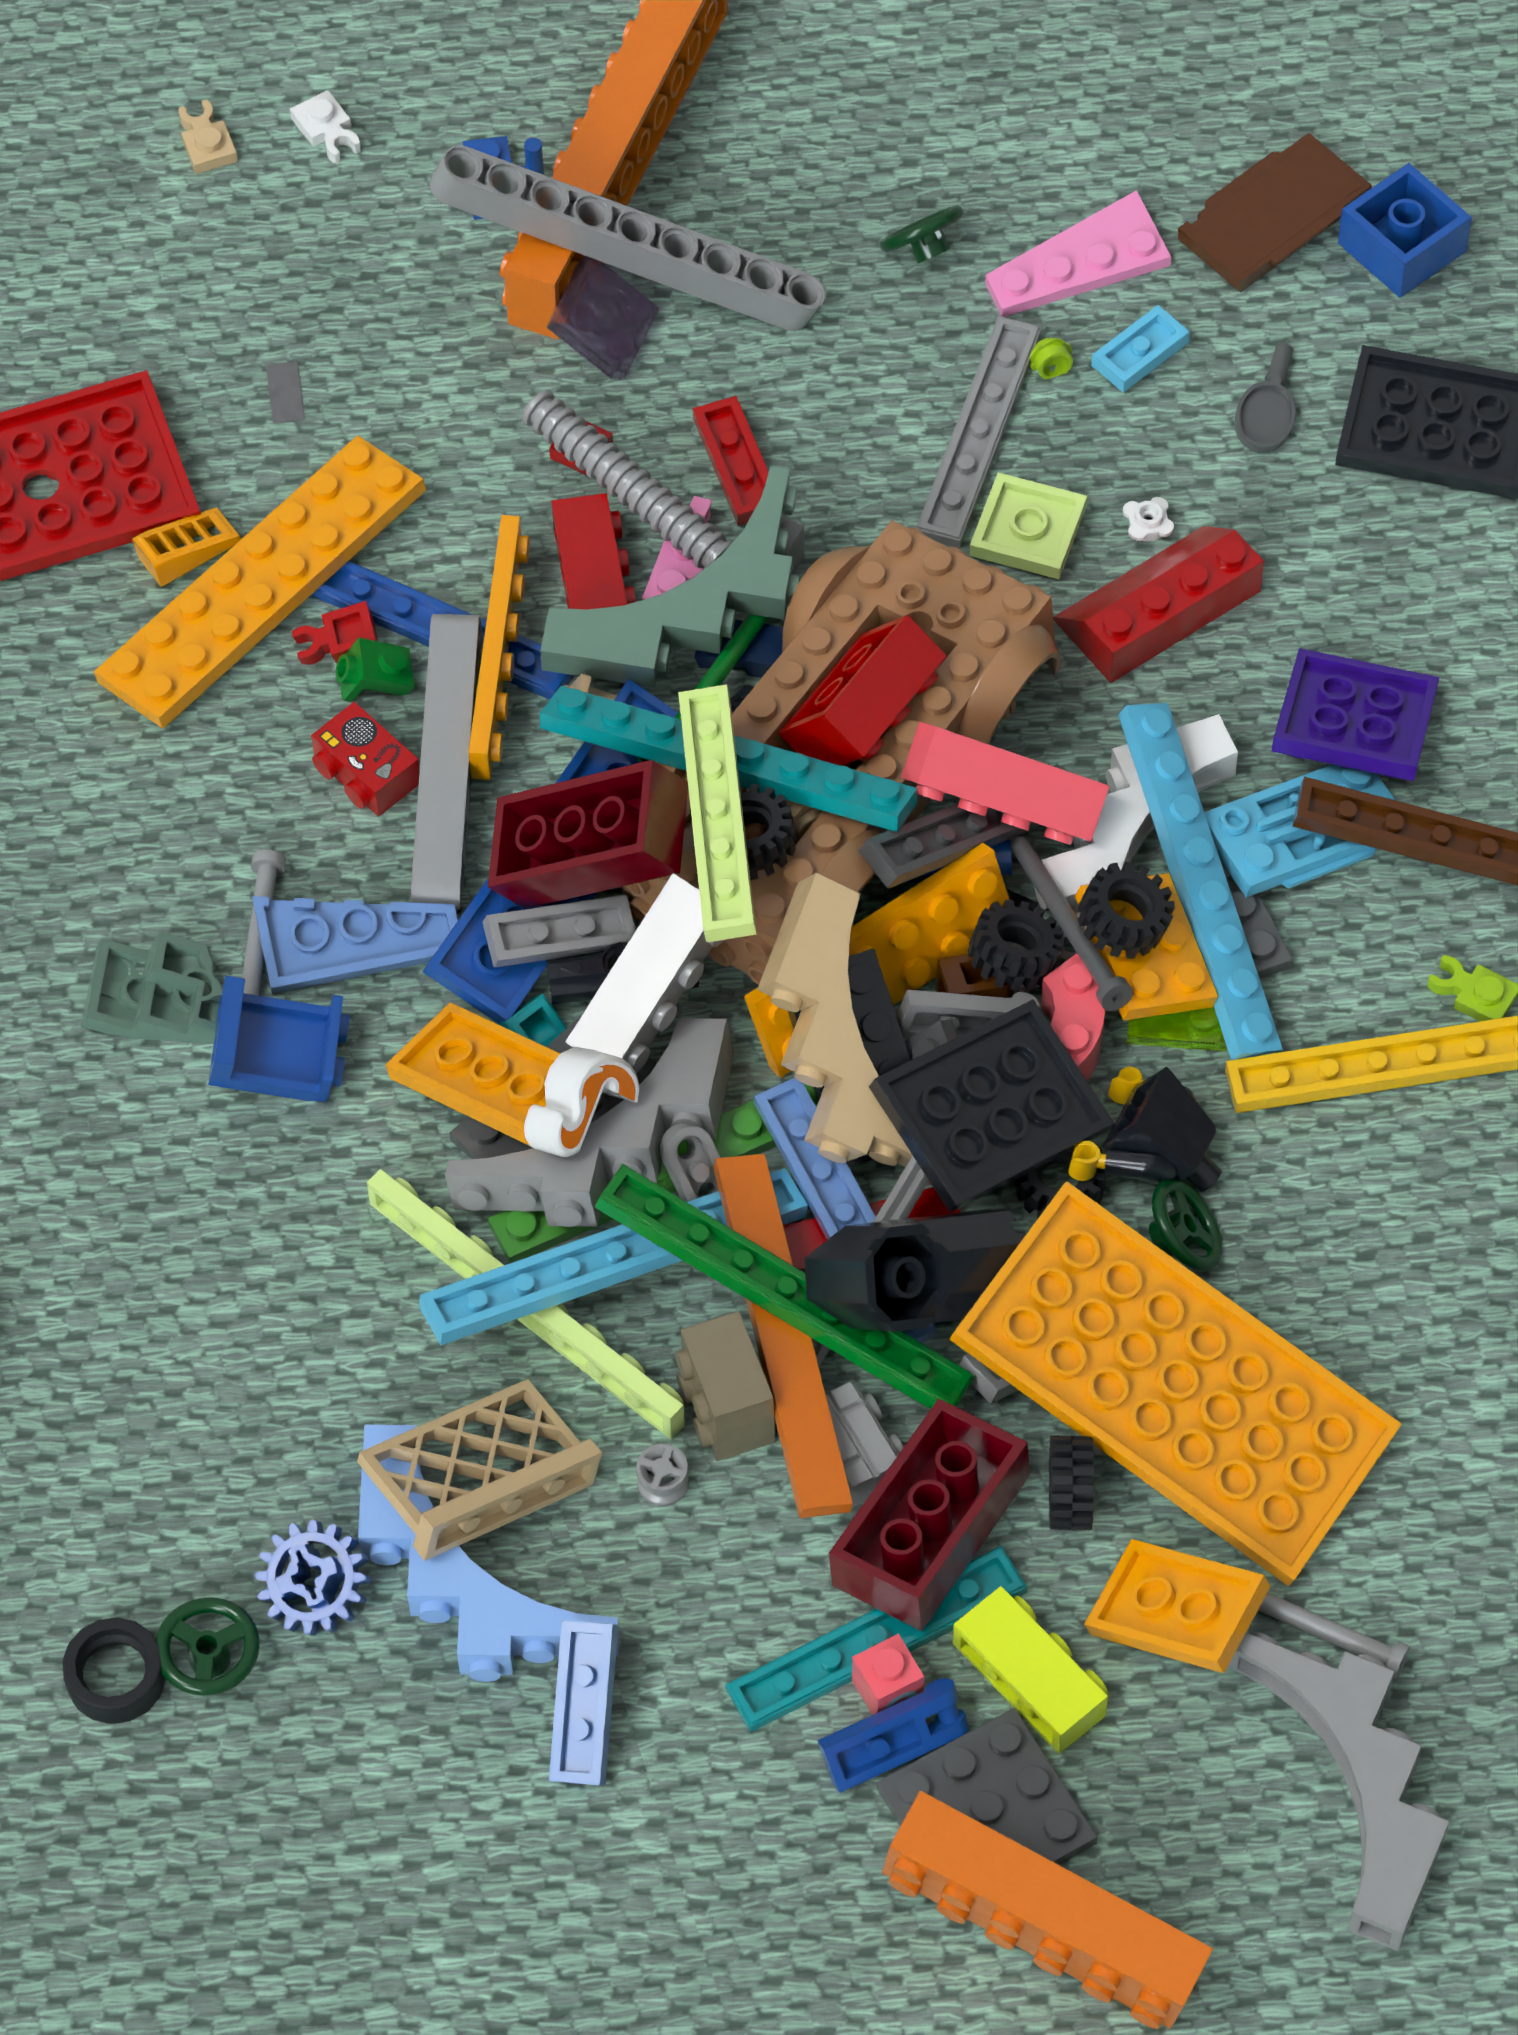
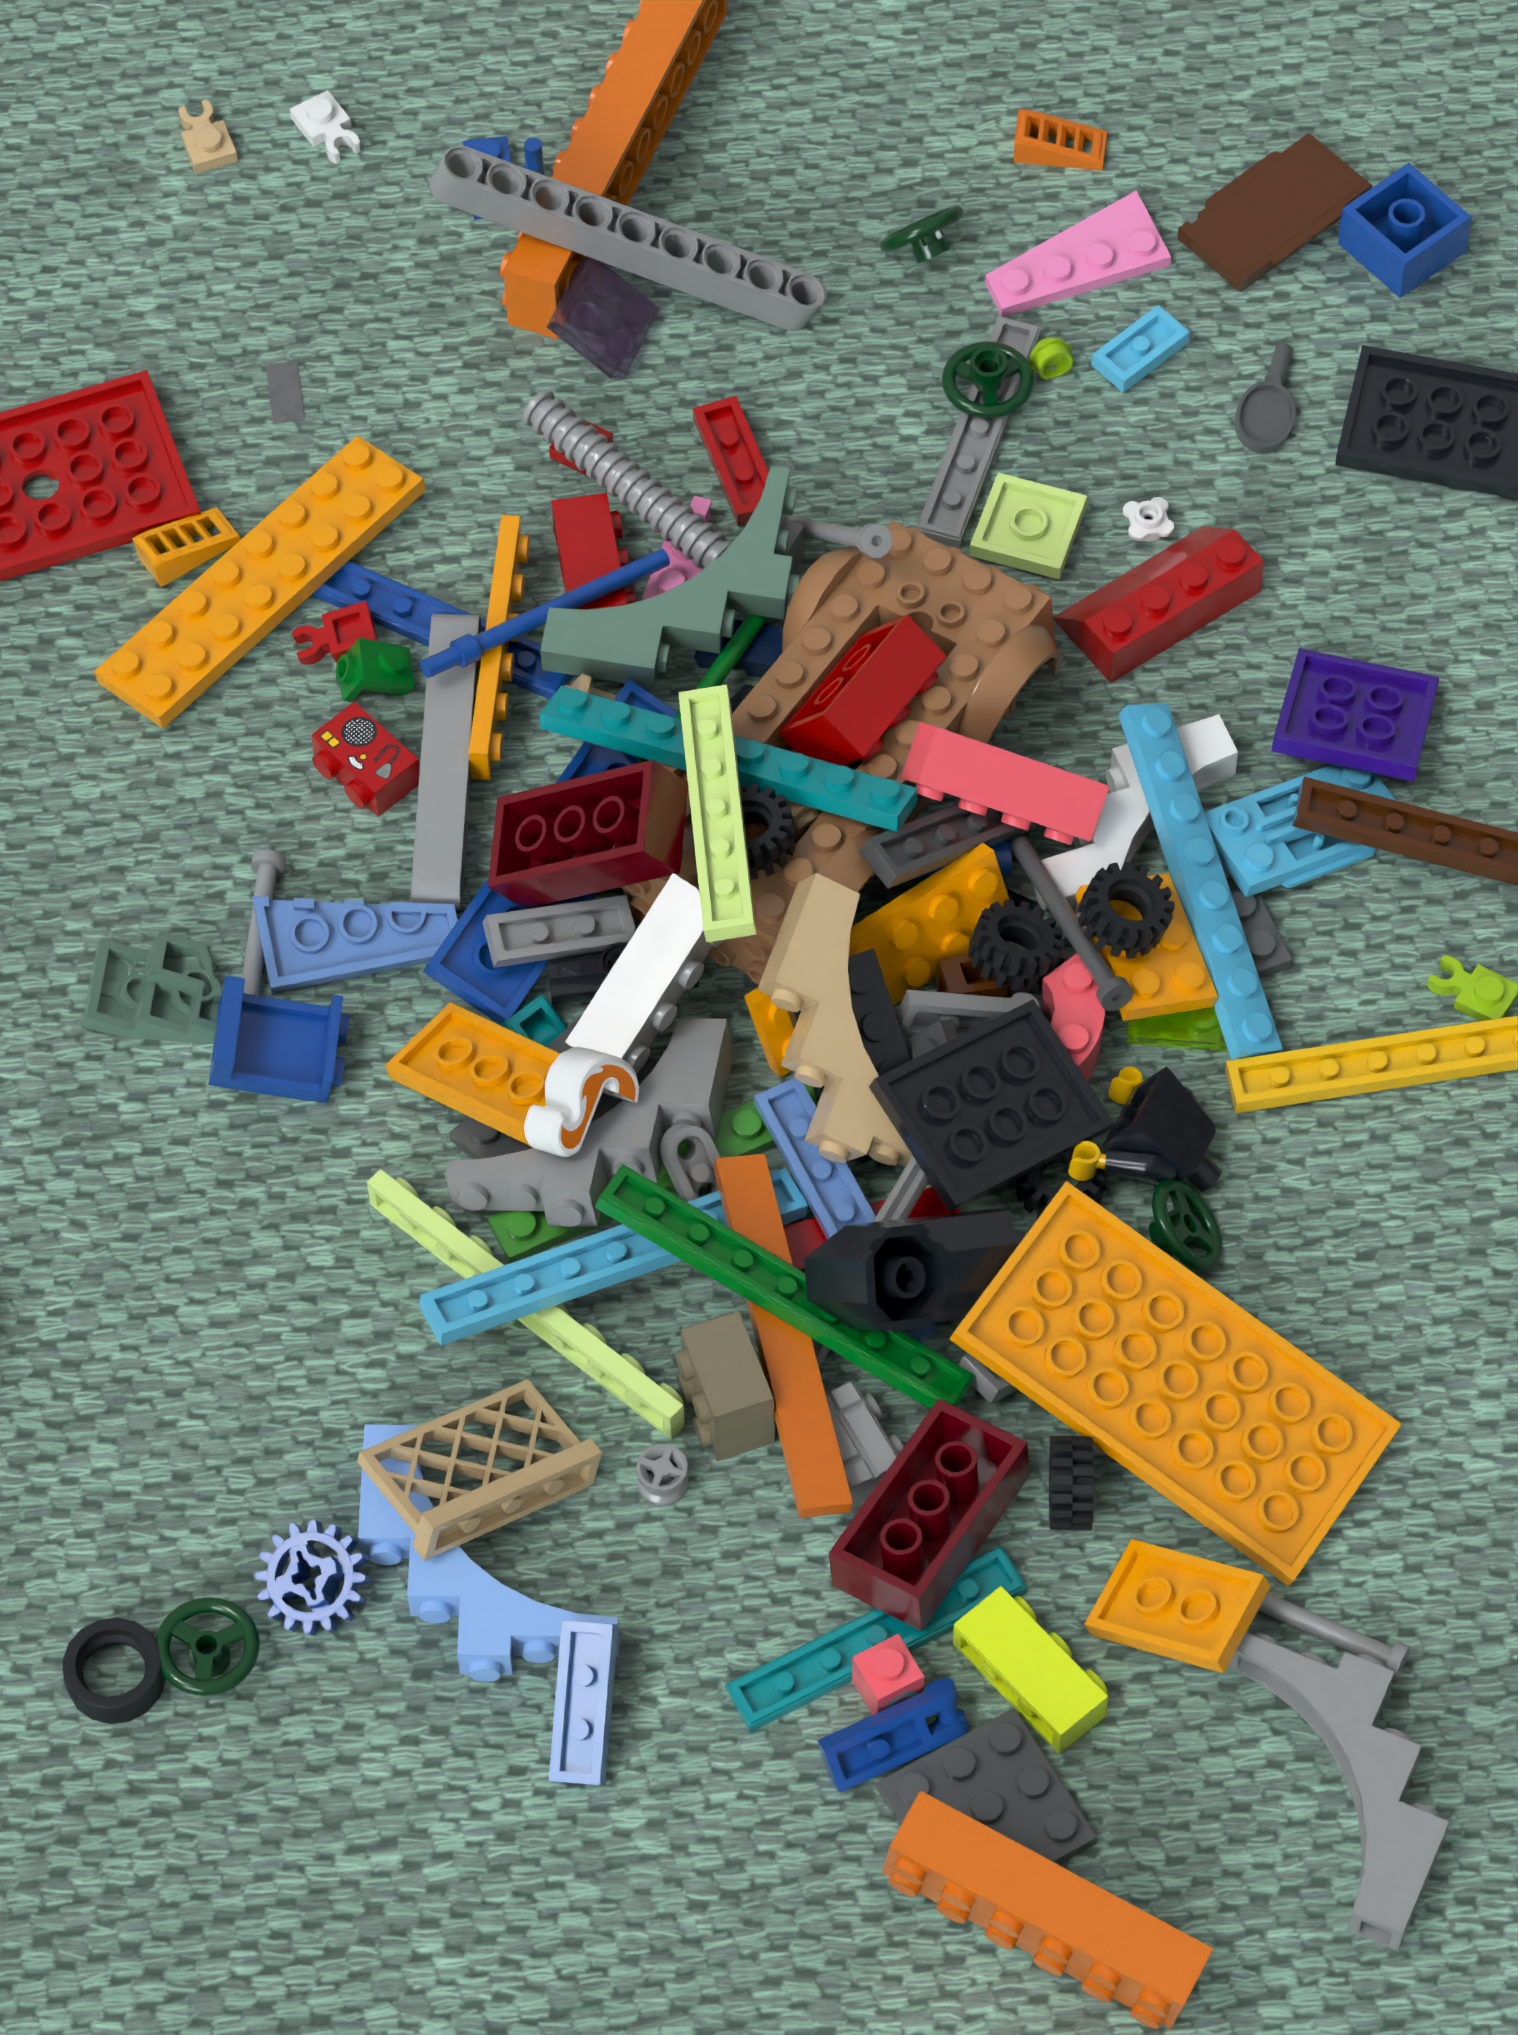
(469, 648): none -> blue bar
(872, 539): none -> light grey bar
(987, 369): none -> dark green piece
(1041, 152): none -> orange slope

